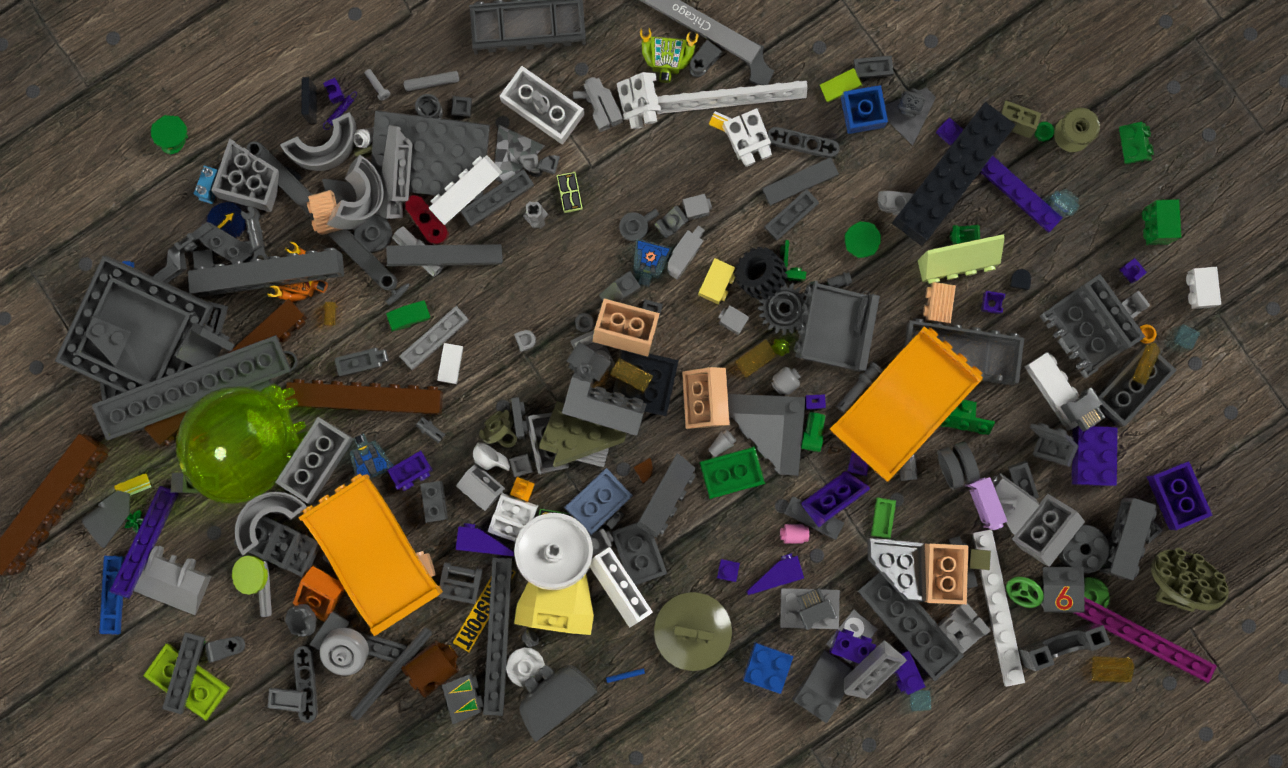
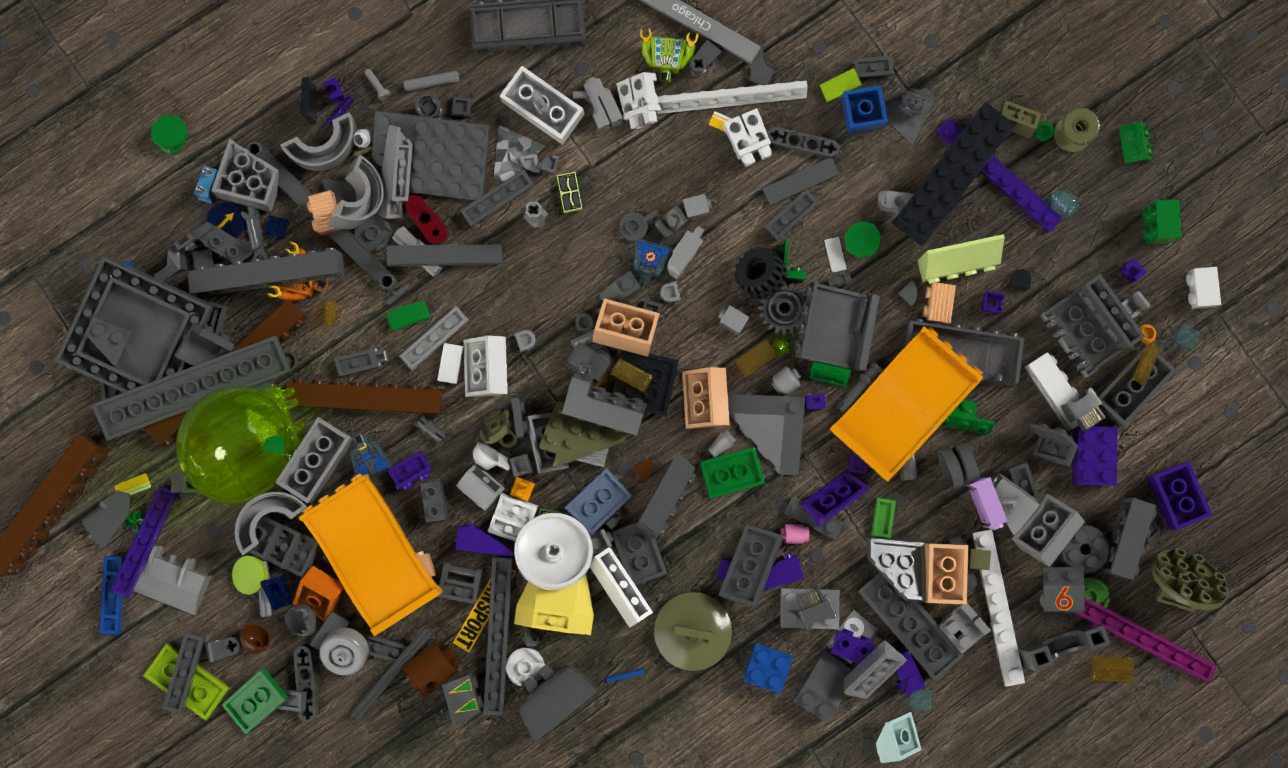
(254, 638): none -> reddish brown piece
(255, 701): none -> green tile
(274, 444): none -> green tile
(277, 227): none -> clear blue tile
(277, 591): none -> clear blue slope
(465, 190): white brick -> none
(485, 366): none -> white slope
(670, 293): none -> light grey tile
(716, 281): light yellow brick -> none
(751, 566): none -> dark grey plate
(812, 437): green piece -> none
(829, 374): none -> green plate
(835, 254): none -> white sticker
(898, 739): none -> light aqua slope
(909, 293): none -> dark grey tile
(964, 234): green bracket -> none
(1026, 590): bright green piece -> none

